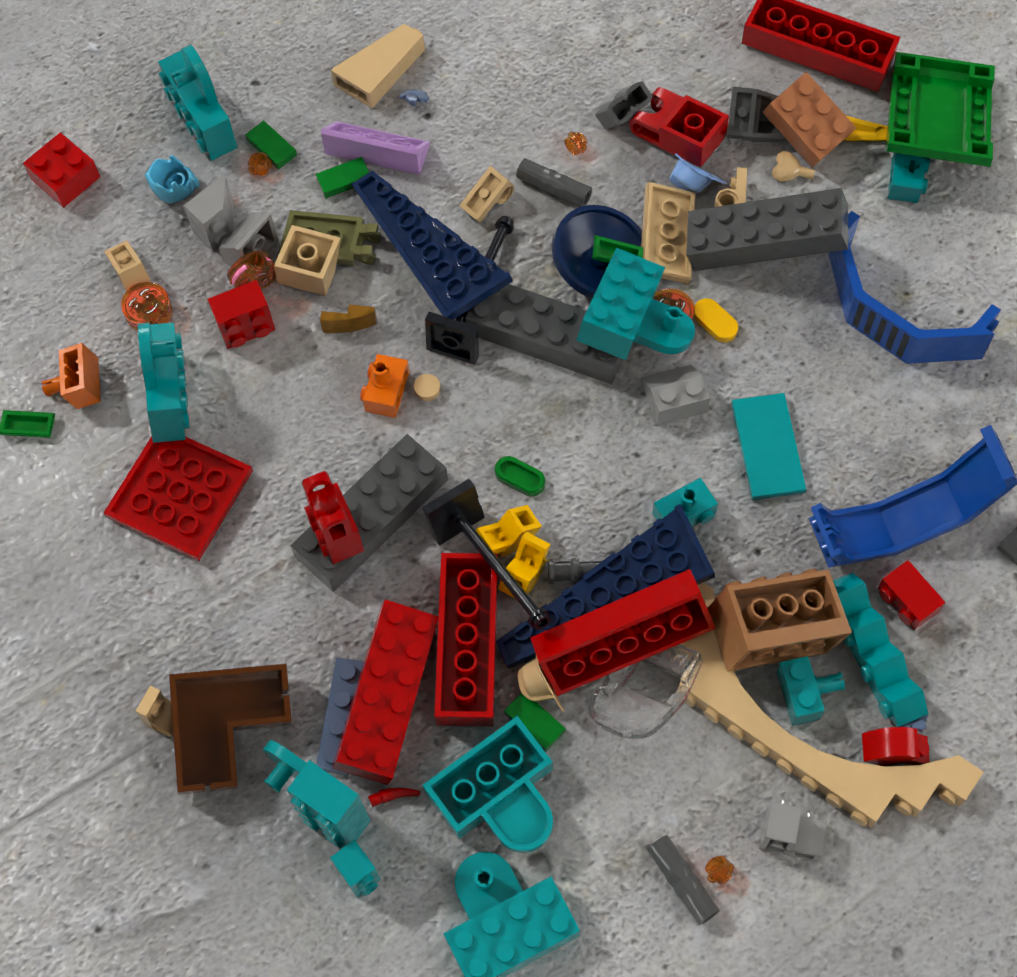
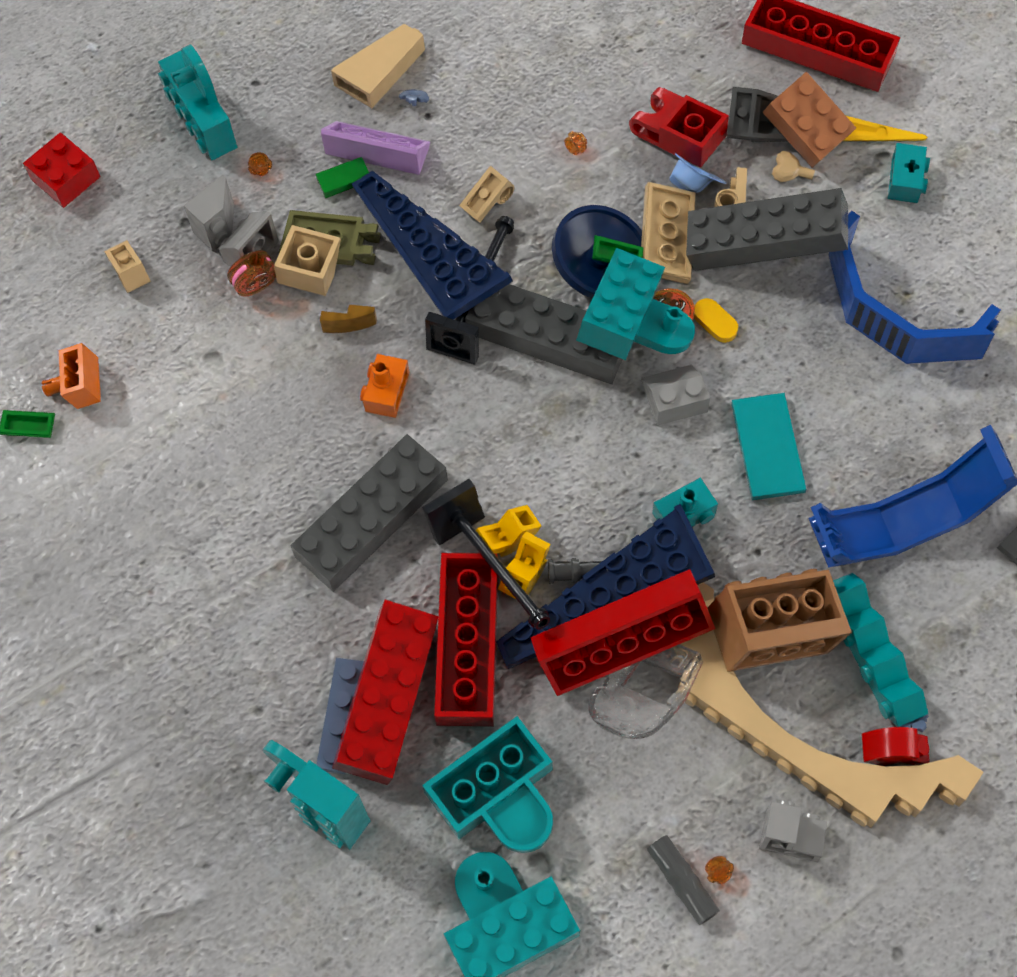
(145, 304): clear orange head -> none
(156, 711): tan plate -> none
(164, 381): teal brick -> none
(171, 180): medium azure hair -> none
(179, 494): red plate -> none
(211, 707): reddish brown piece -> none
(242, 314): red brick -> none
(269, 142): green tile -> none
(331, 519): red brick -> none
(356, 869): teal brick -> none
(389, 794): red helmet -> none
(427, 387): tan tile -> none
(520, 476): green tile -> none
(535, 684): tan piece -> none
(537, 720): green tile -> none
(554, 182): dark grey axle -> none
(623, 105): dark grey brick -> none
(804, 691): teal brick -> none
(910, 595): red brick -> none
(941, 109): green slope -> none

